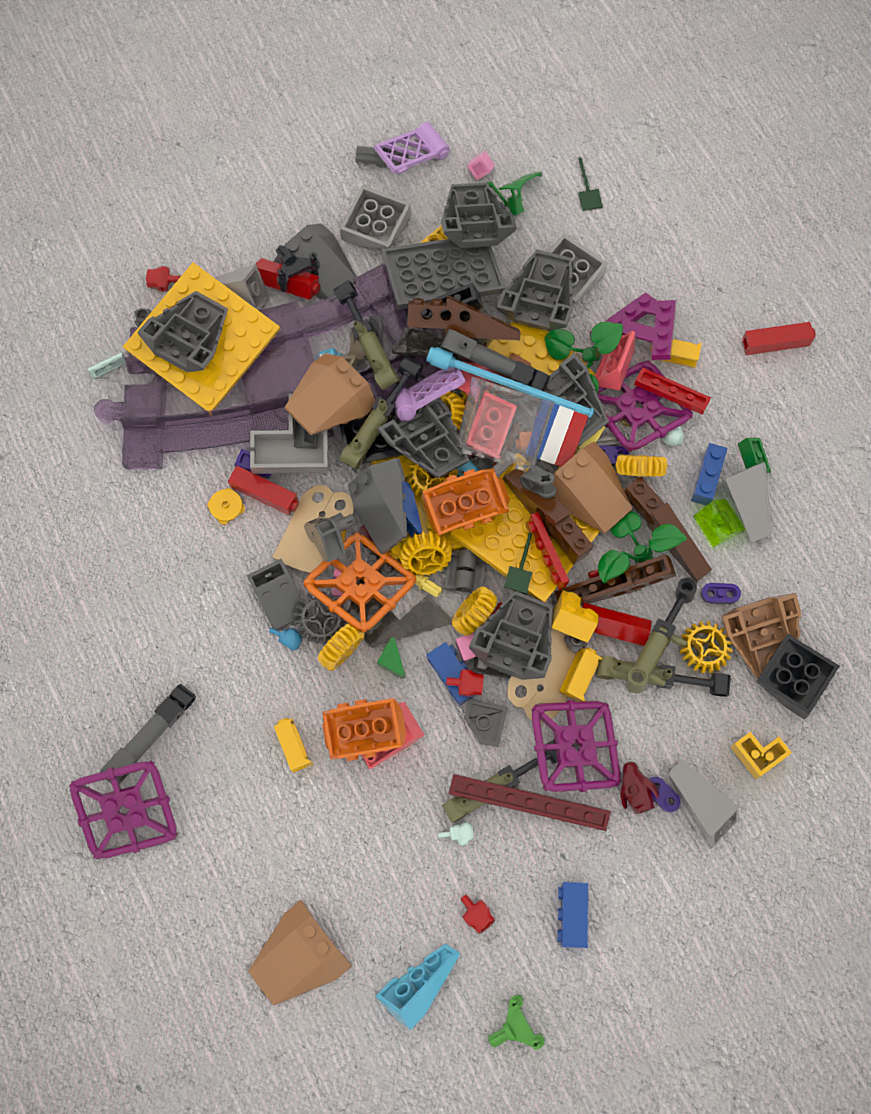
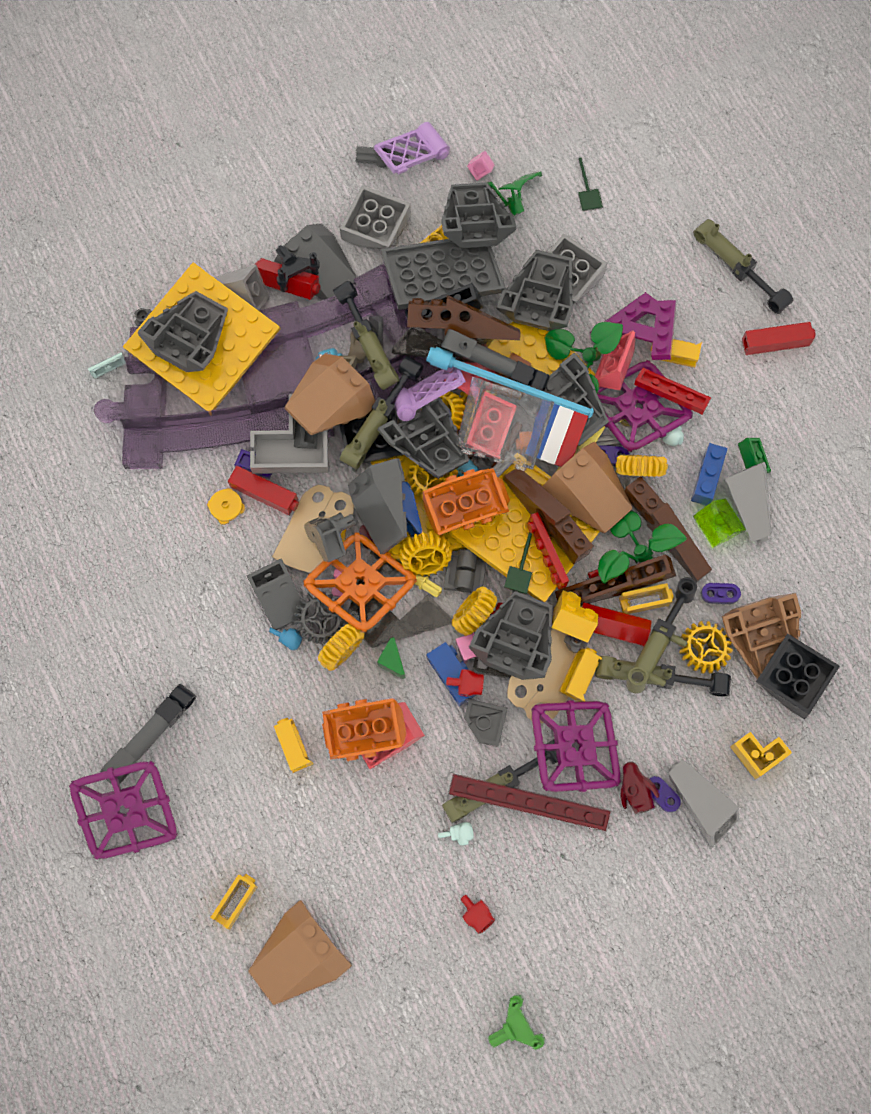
(160, 278): red piece -> none
(234, 901): none -> yellow window
(415, 991): medium azure wedge -> none
(539, 482): dark grey piece -> none
(573, 915): blue brick -> none
(646, 599): none -> yellow window
(742, 265): none -> piece

